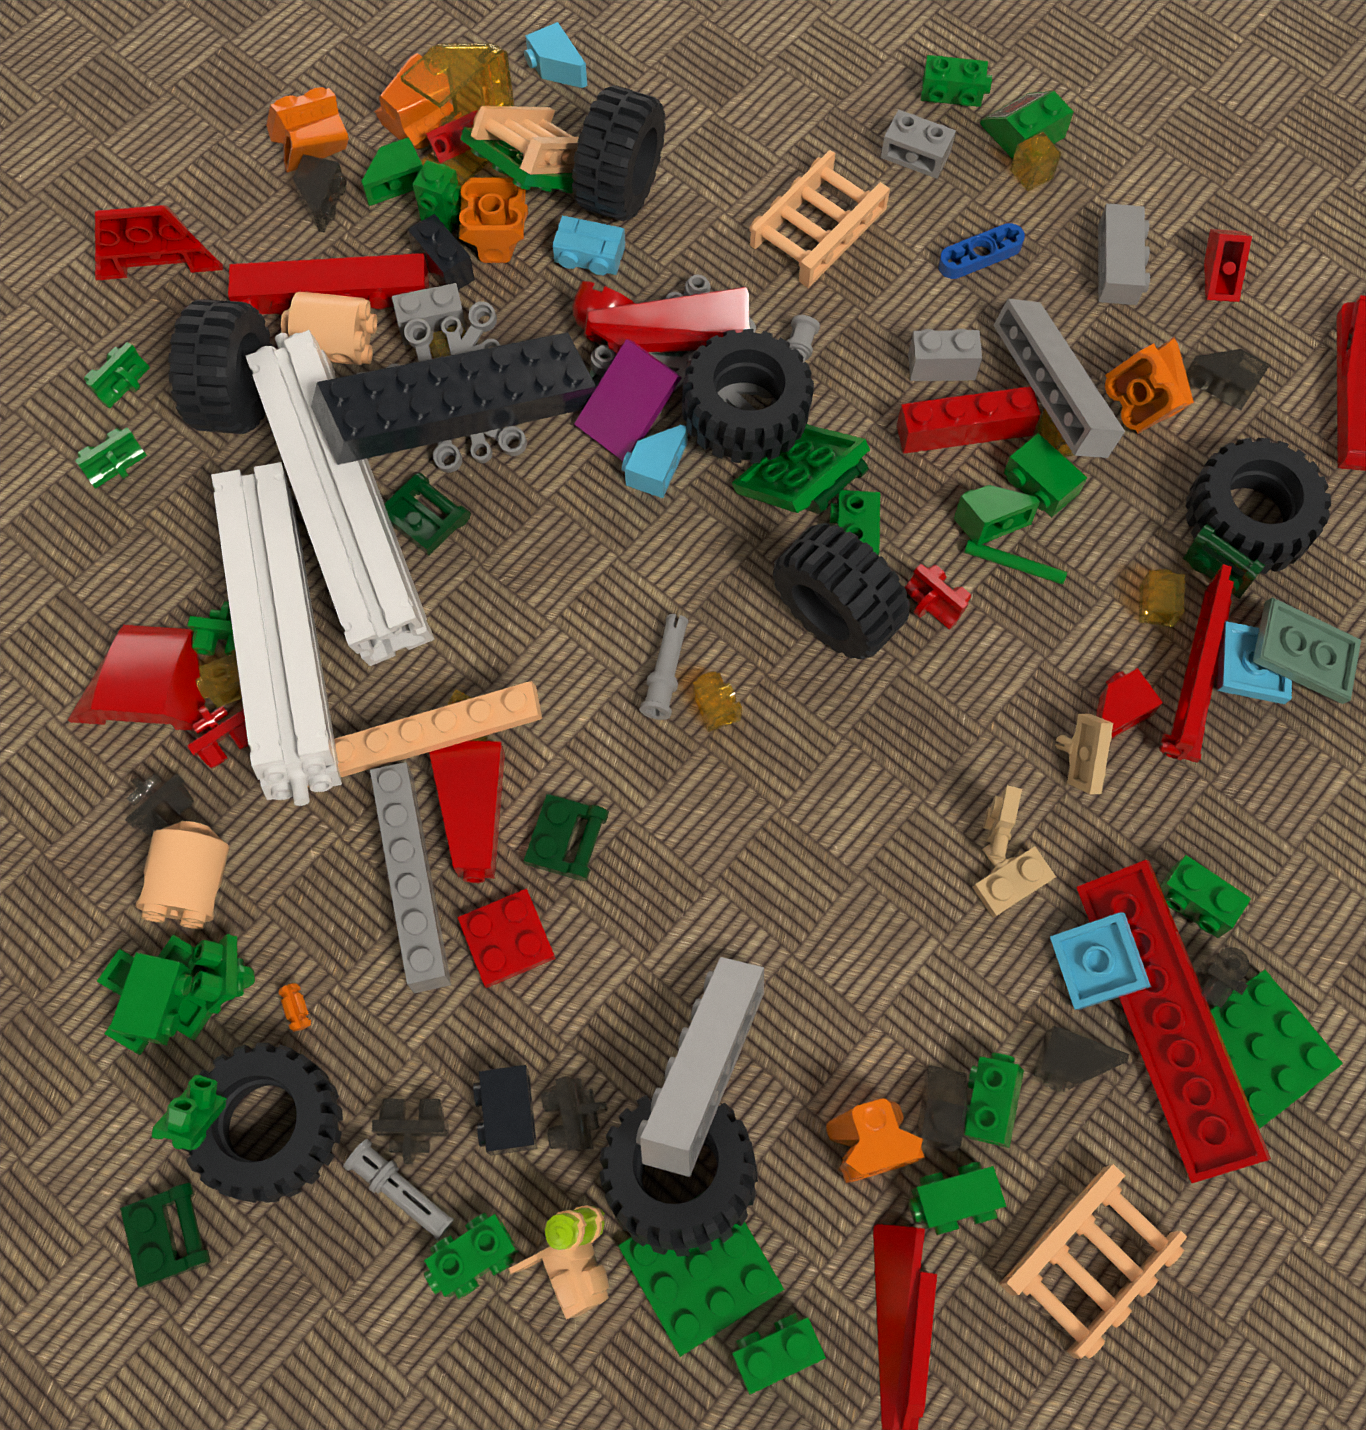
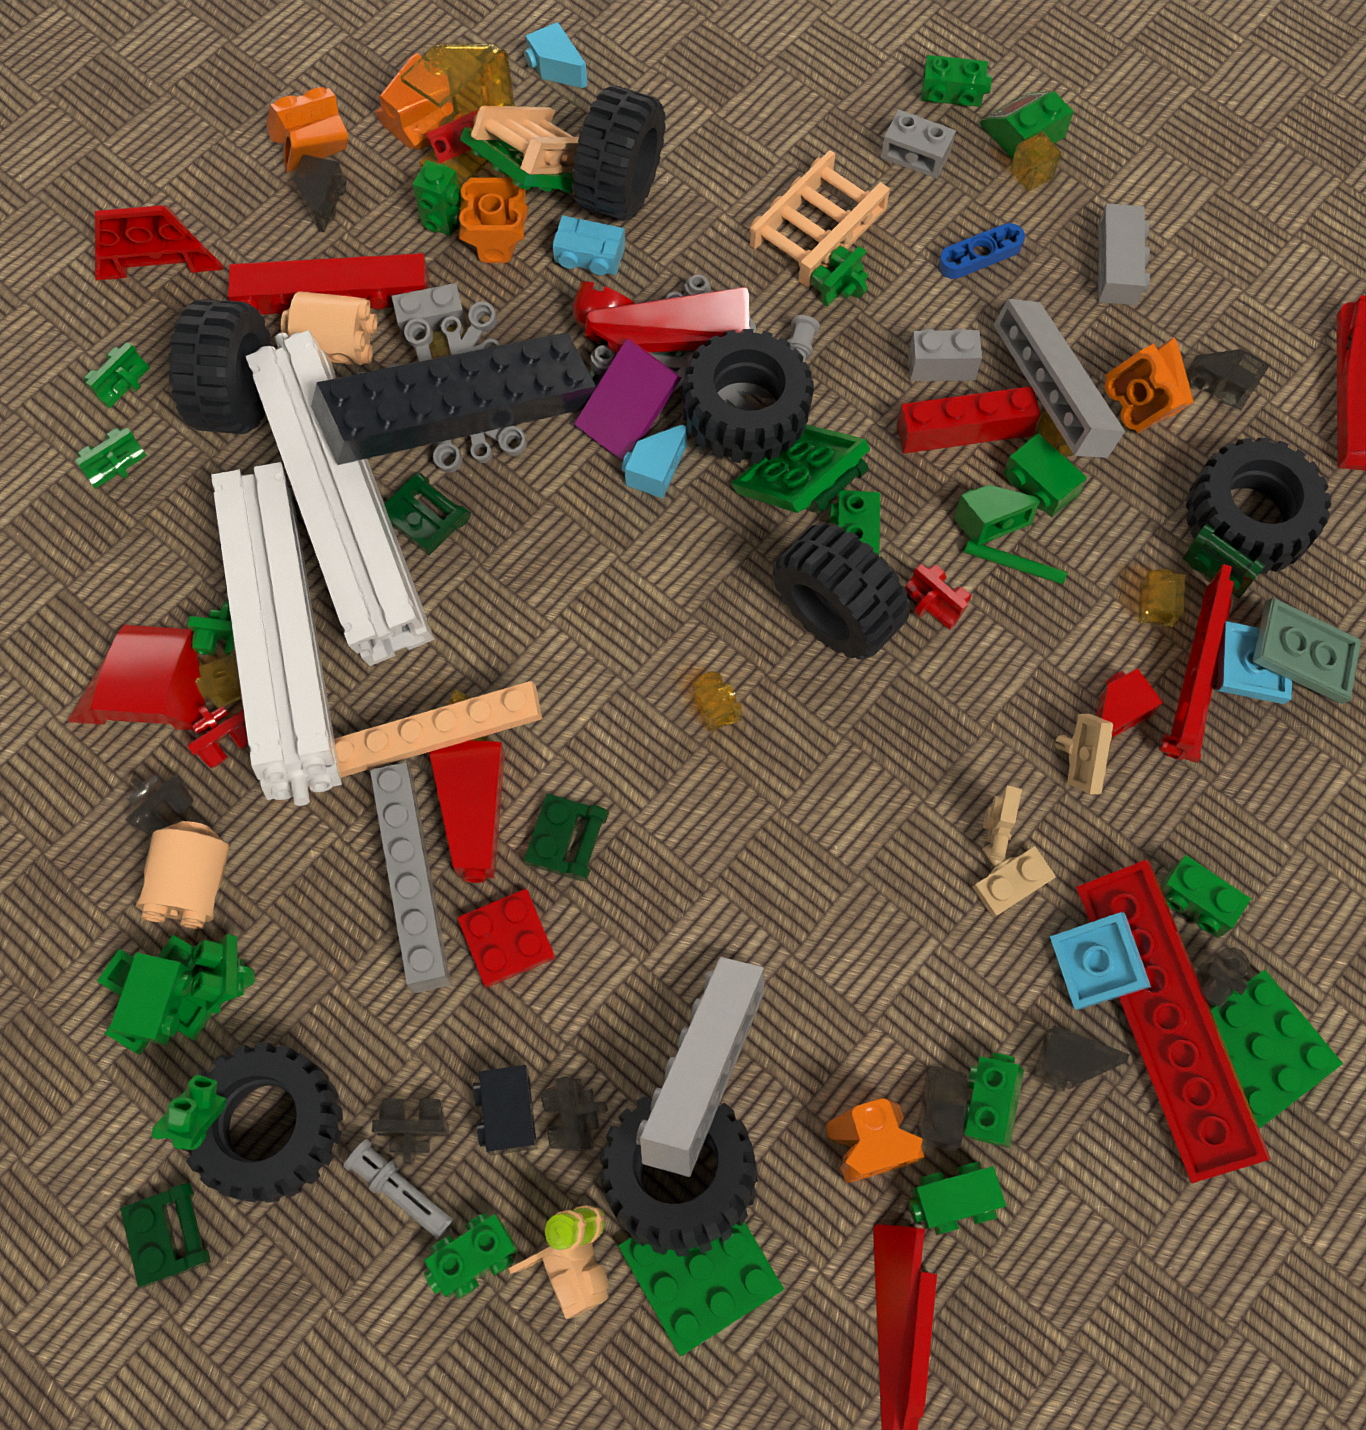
(294, 1007): orange piece -> none
(391, 172): green slope -> none
(443, 253): black brick -> none
(662, 680): light grey pin -> none
(777, 1354): green brick -> none
(845, 279): none -> green hips
(1052, 1248): light nougat fence -> none
(1226, 264): red slope -> none

